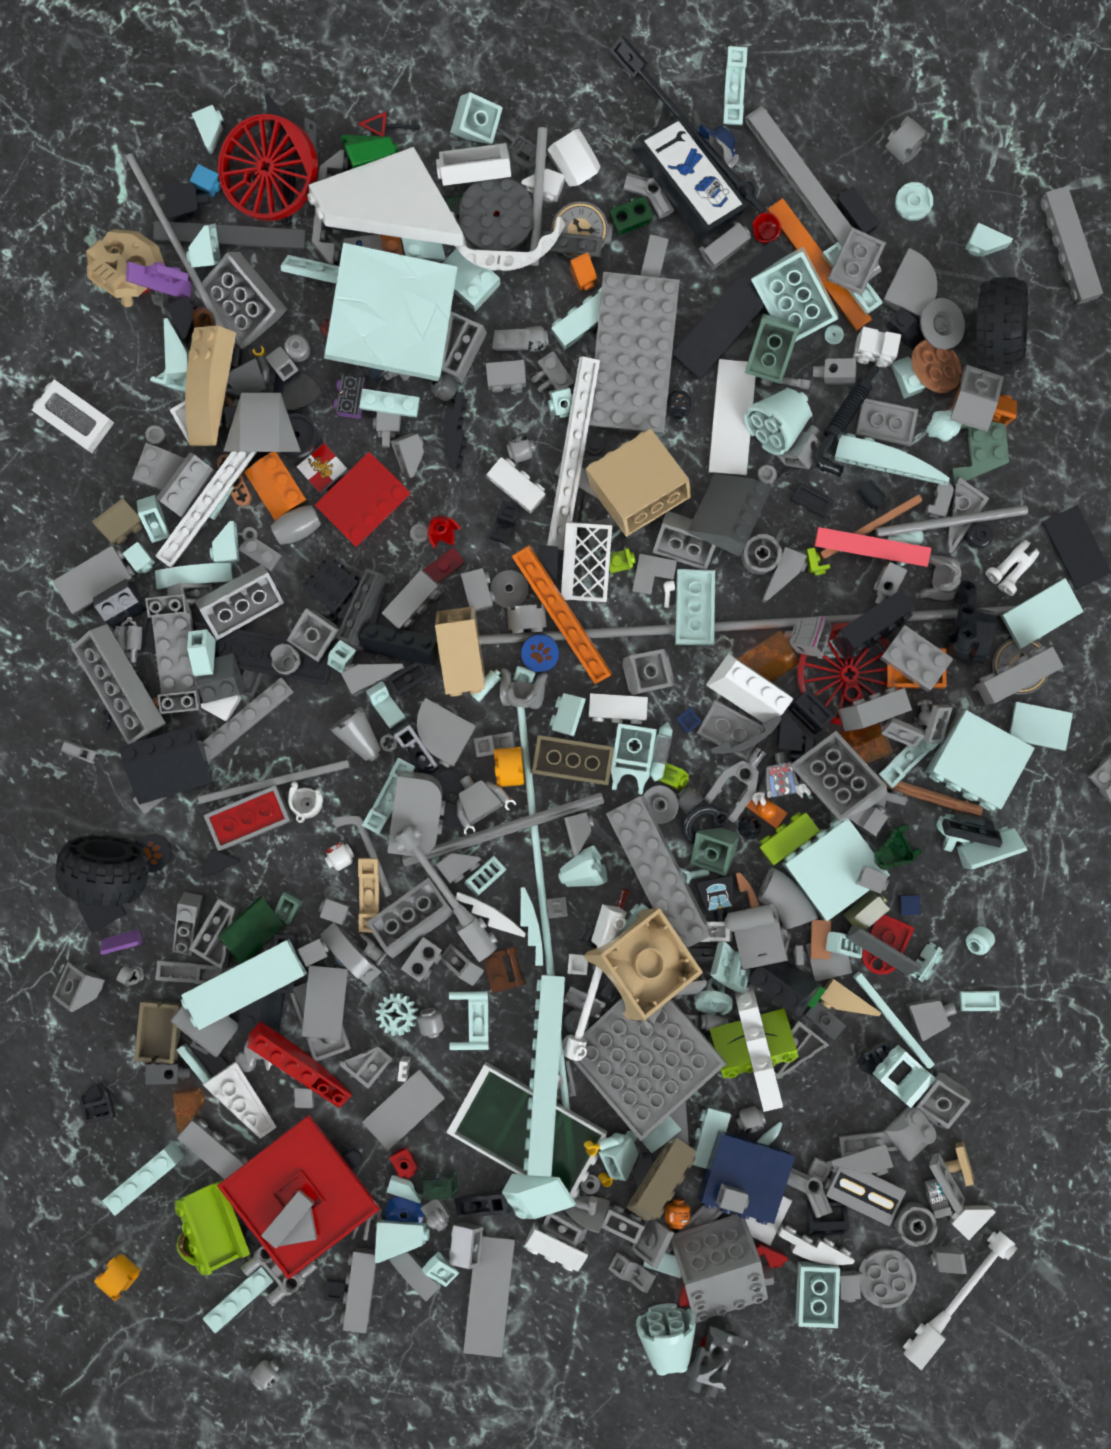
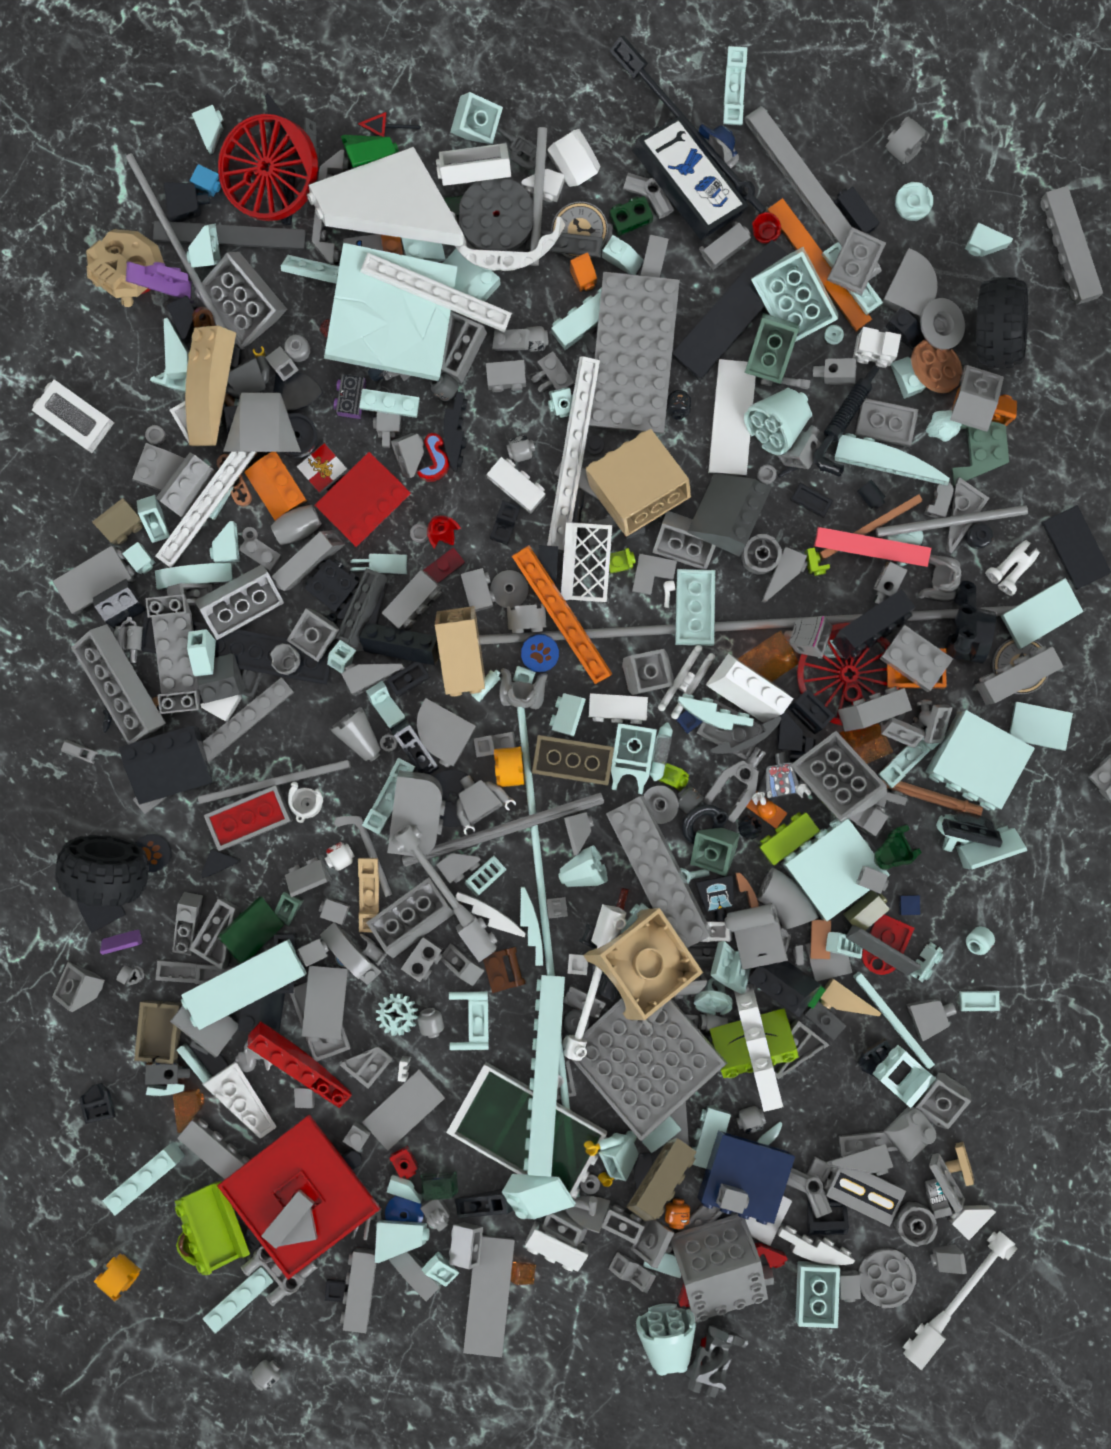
(158, 1090): none -> light aqua slope
(307, 559): none -> light grey slope
(307, 877): none -> light grey slope
(357, 1136): none -> light grey brick
(383, 563): none -> light aqua arm
(435, 292): none -> white tile
(439, 458): none -> red animal
(522, 1273): none -> clear orange slope
(622, 256): none -> light aqua slope
(686, 681): none -> white piece
(706, 712): none -> light aqua slope

